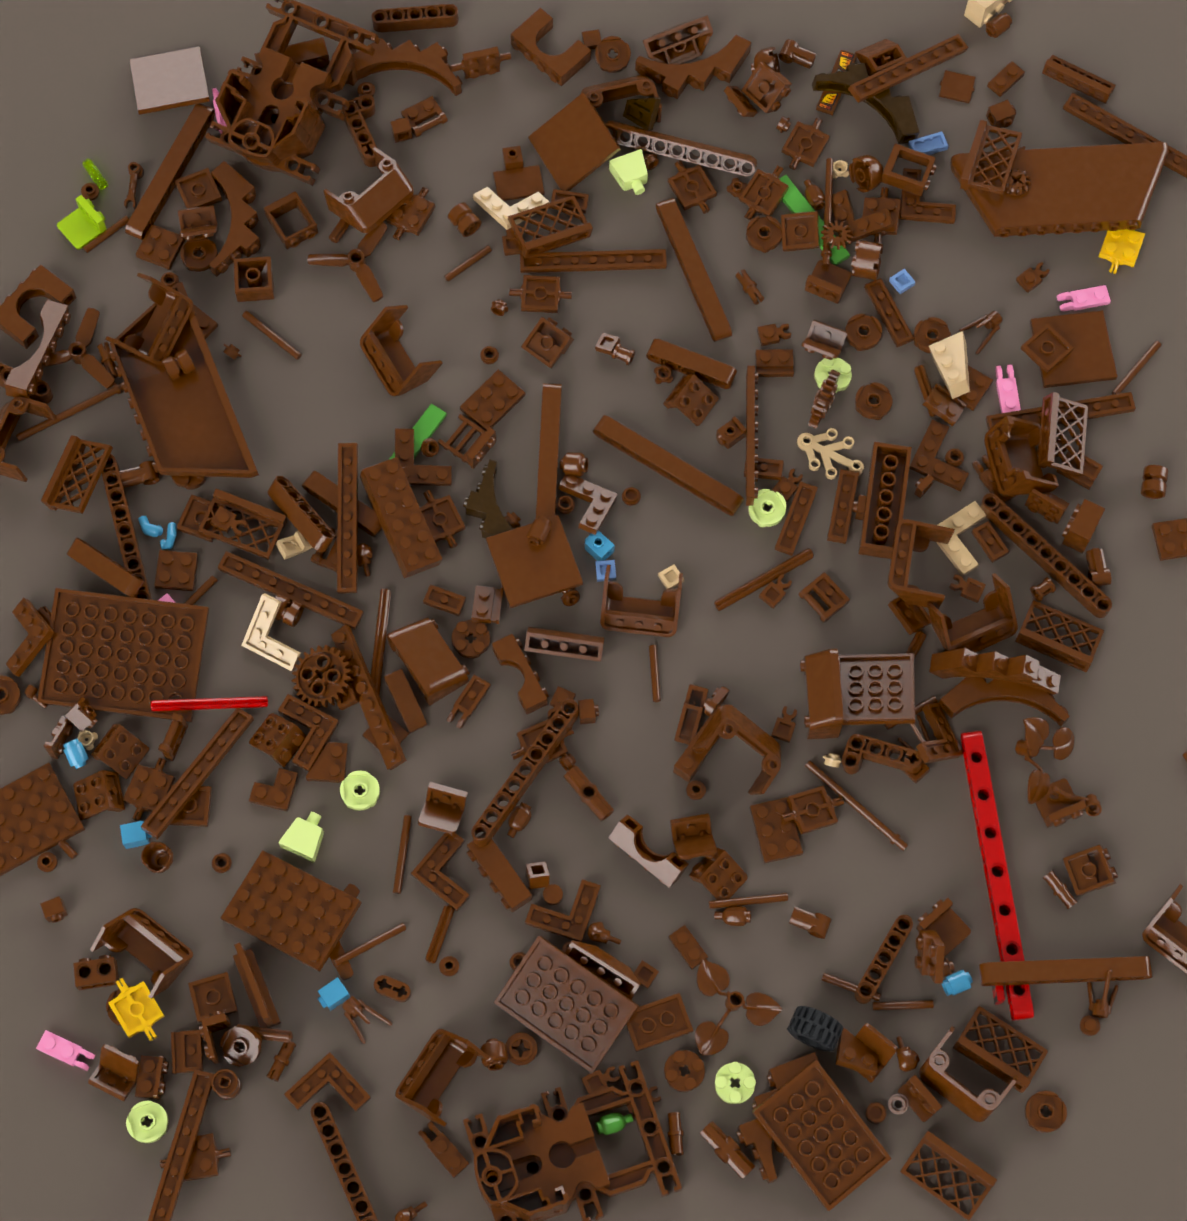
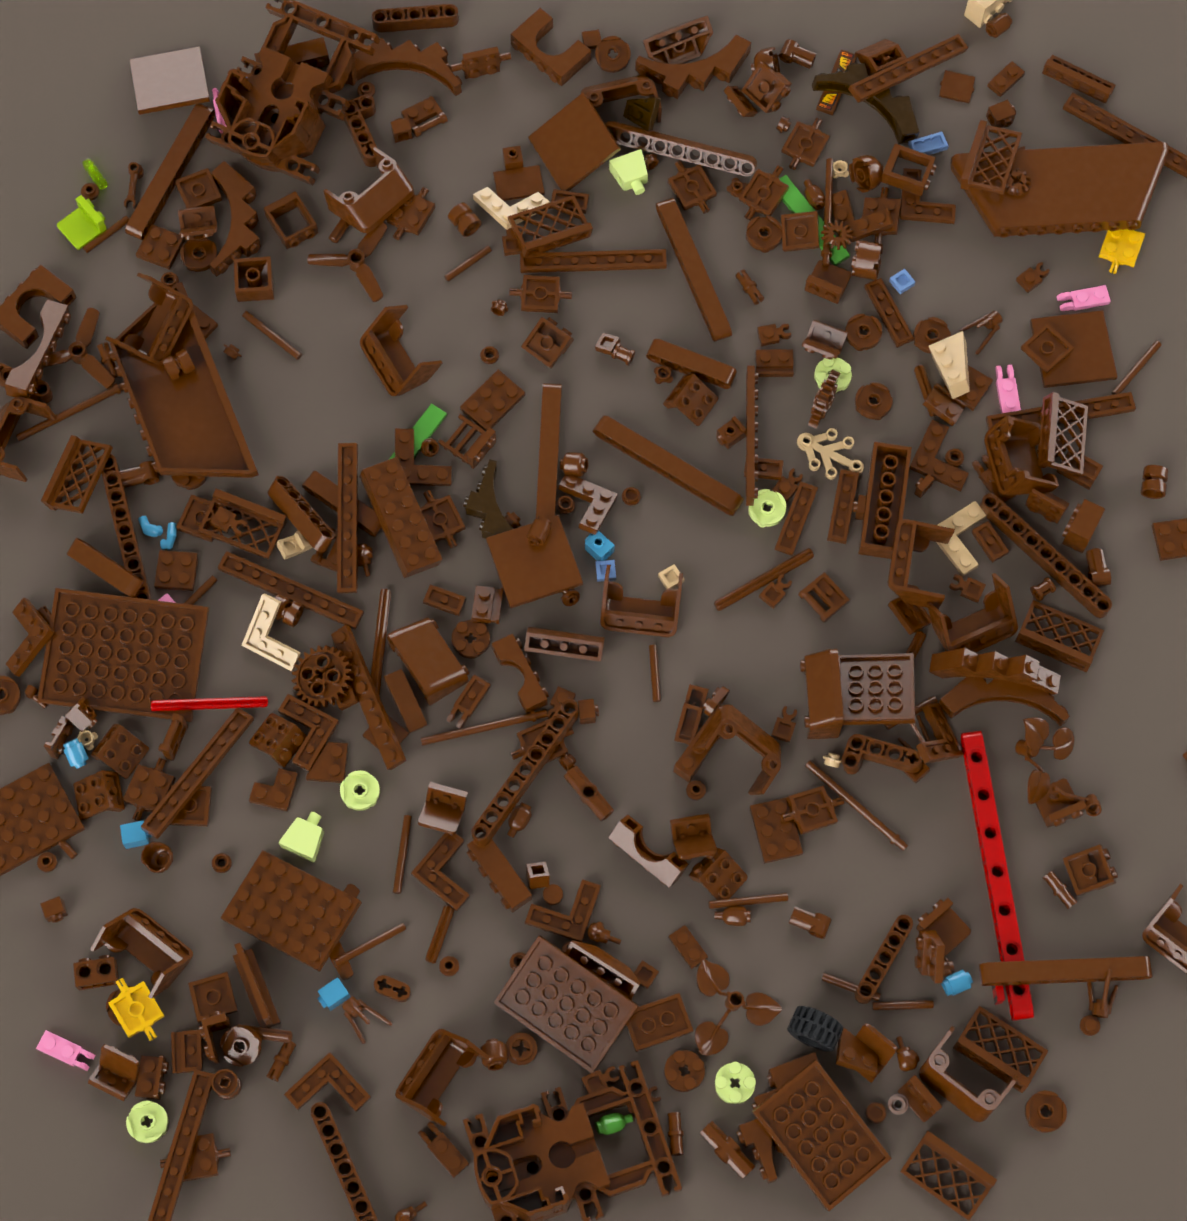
(533, 716): none -> reddish brown bar

